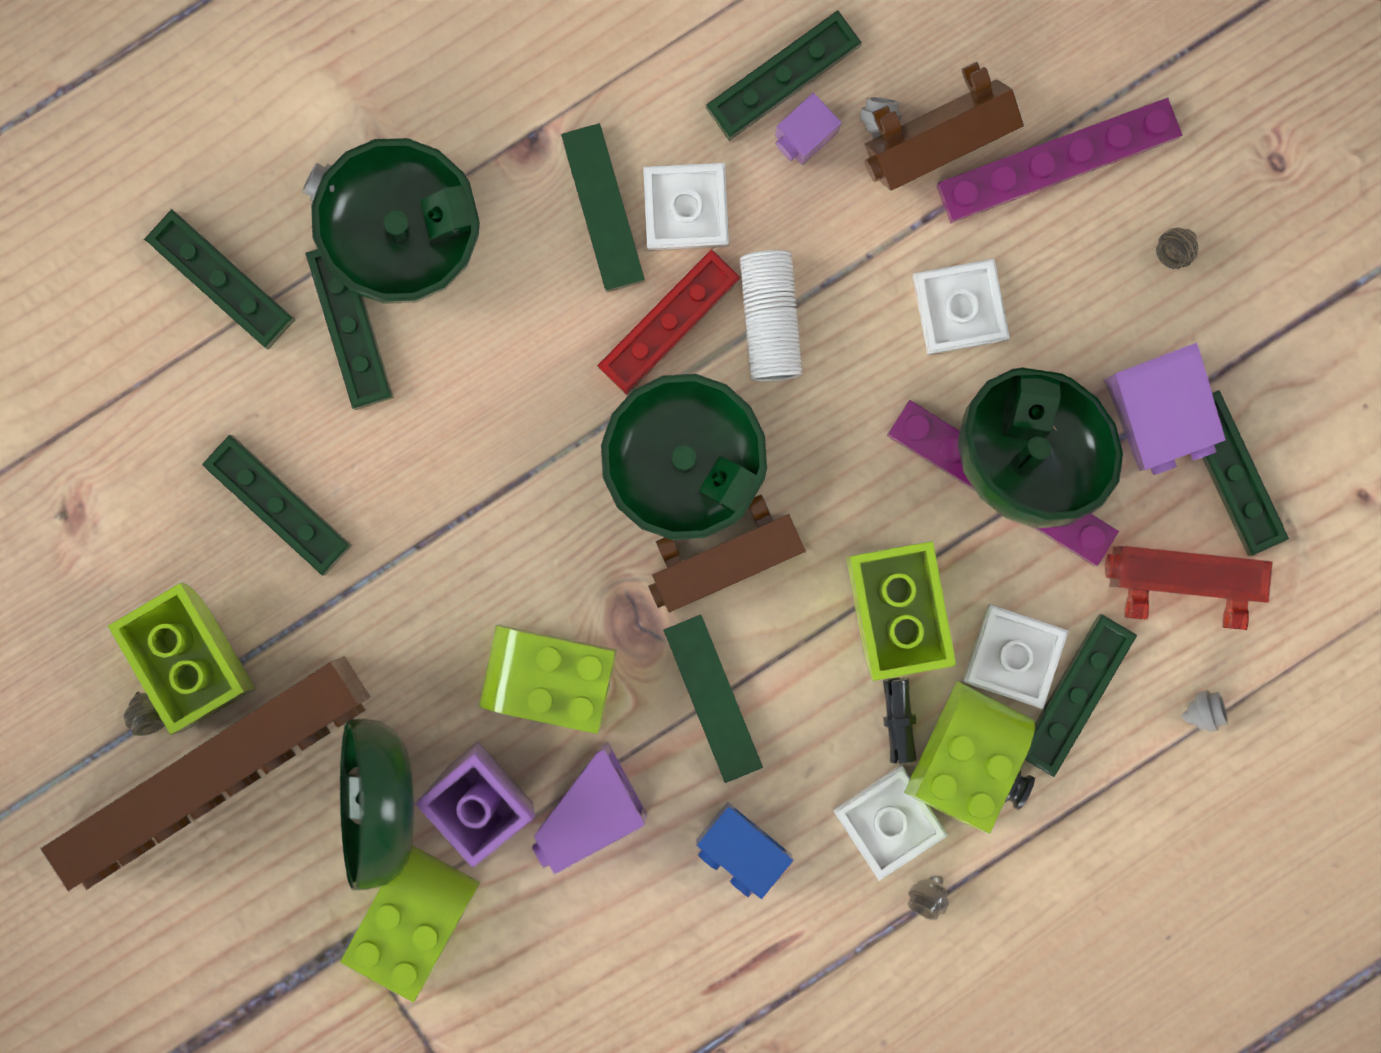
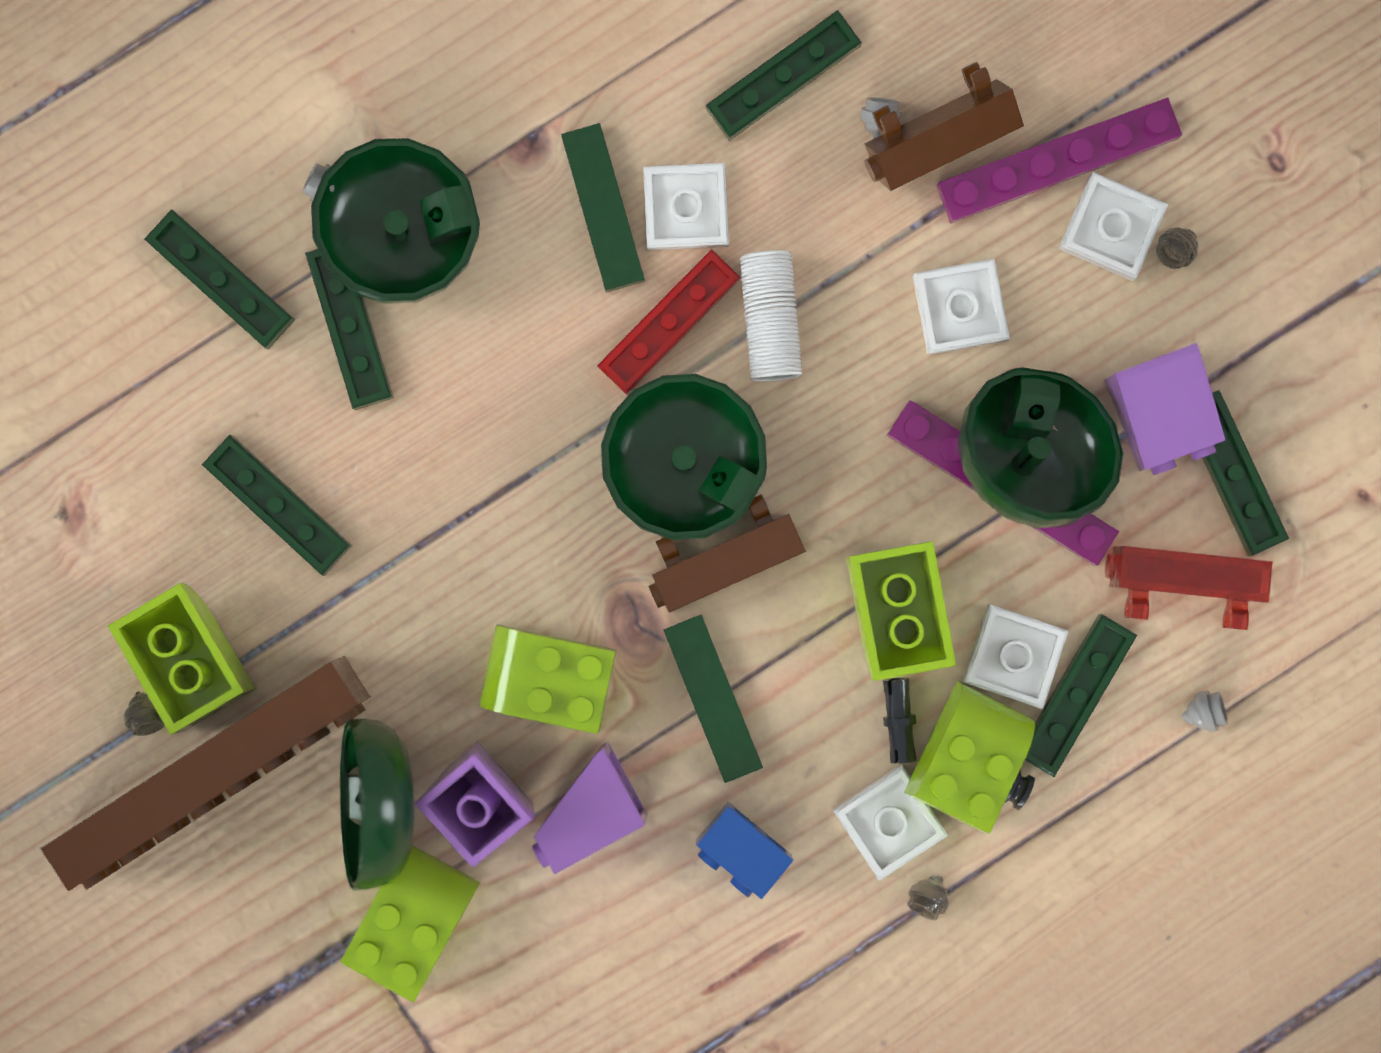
(806, 130): medium lavender brick -> none
(1113, 226): none -> white tile

